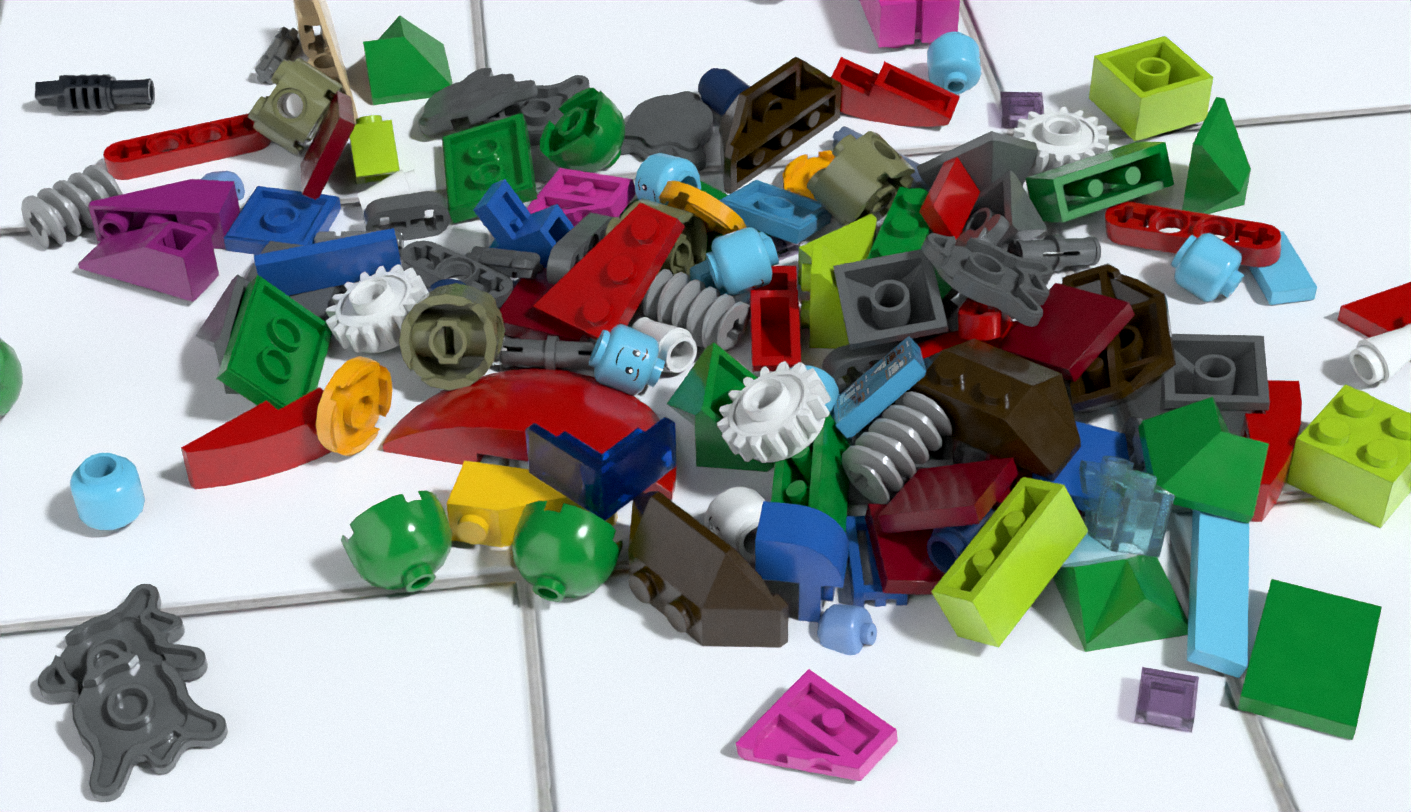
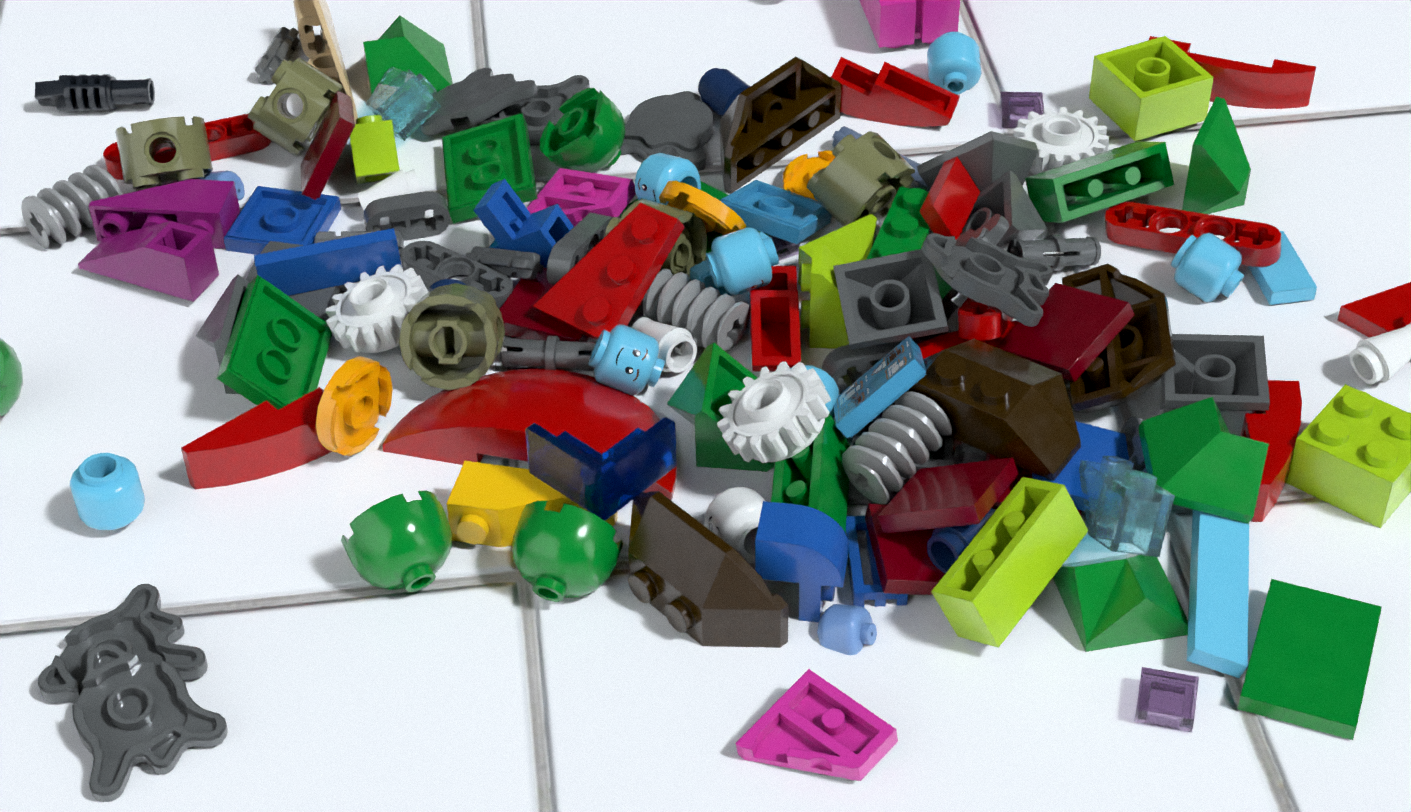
(139, 149): none -> olive brick
(403, 99): none -> clear light blue slope
(1254, 85): none -> red slope

